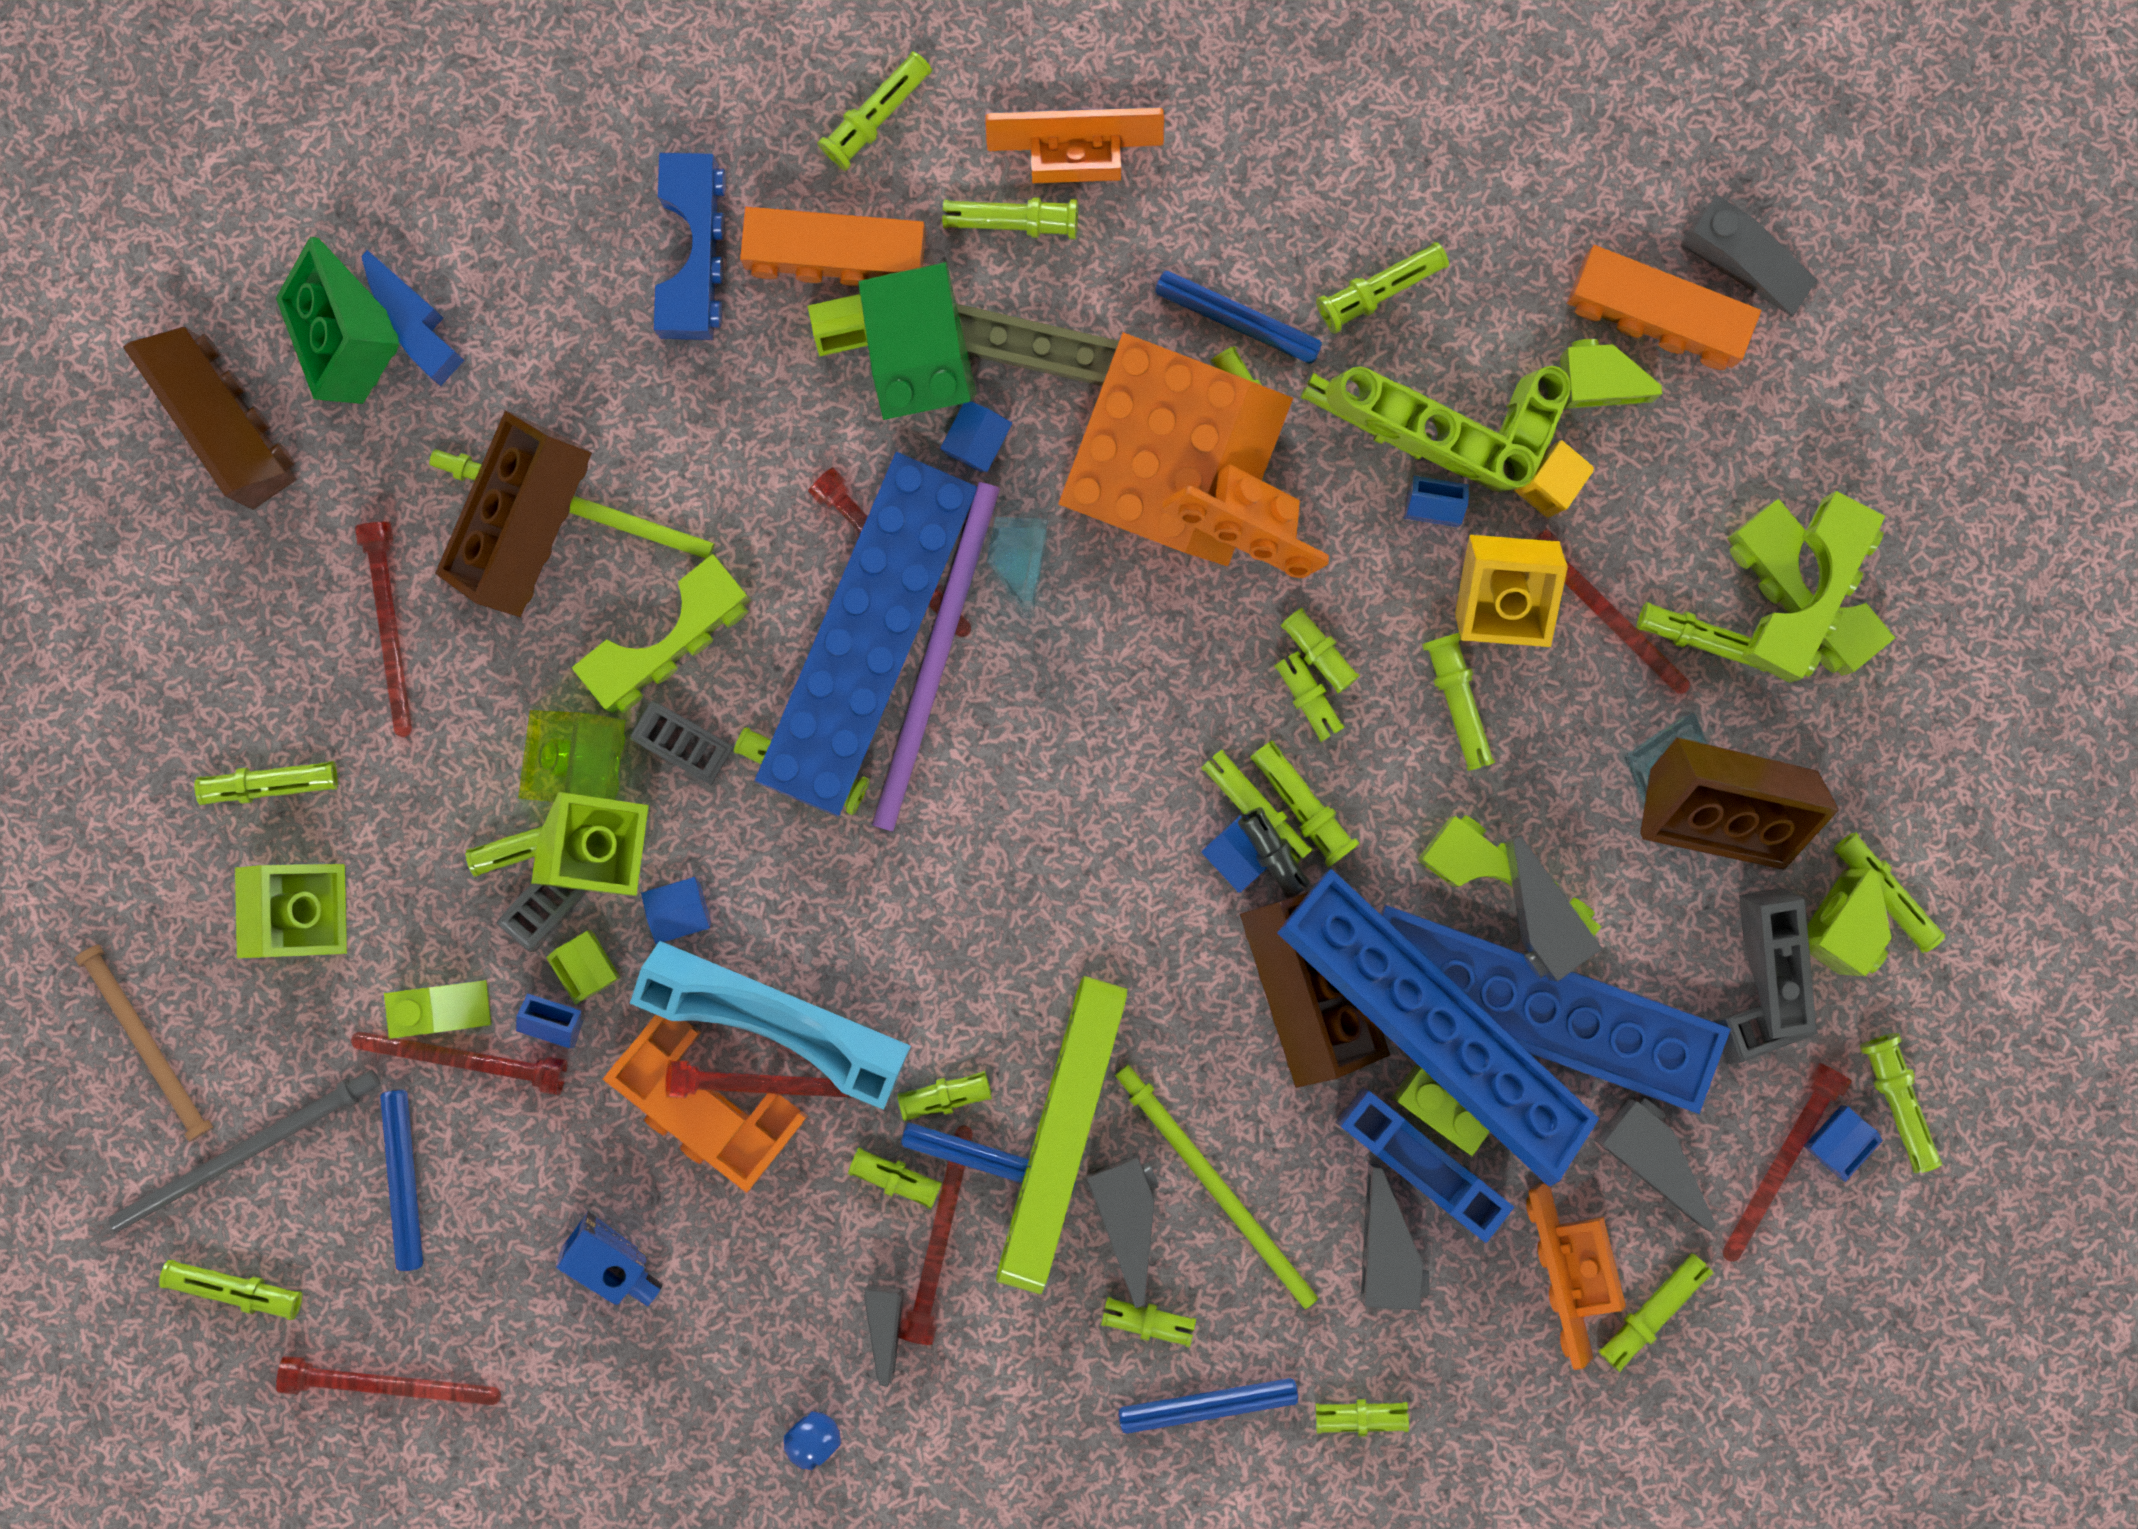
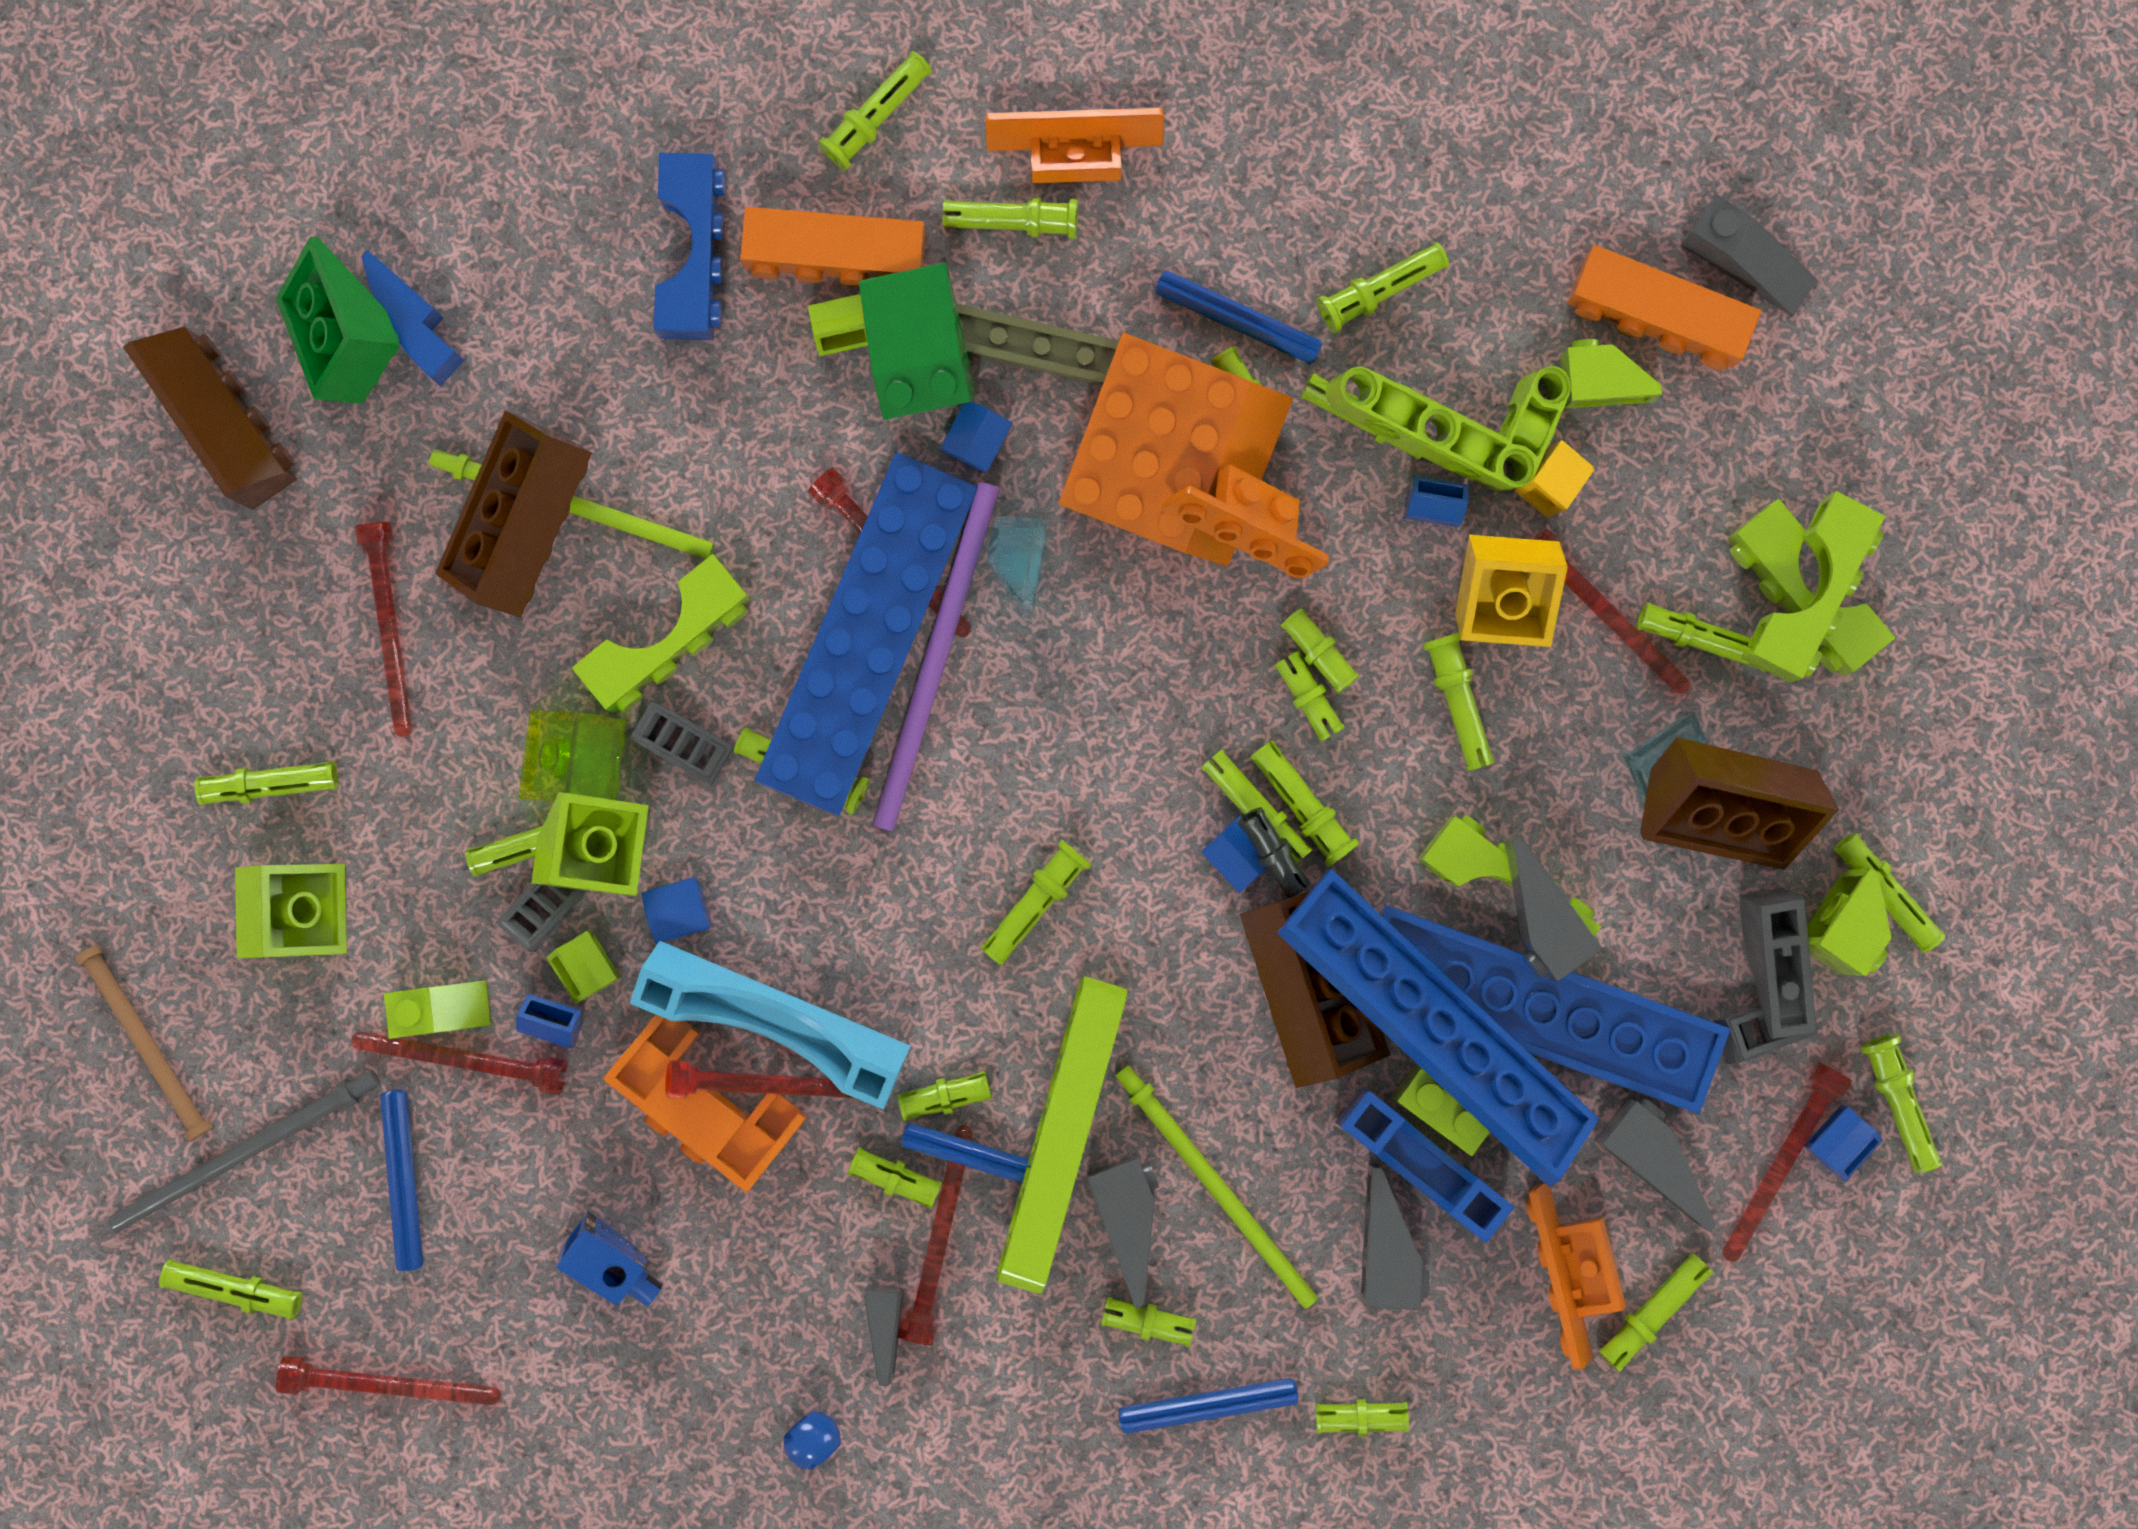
(1048, 886): none -> lime pin

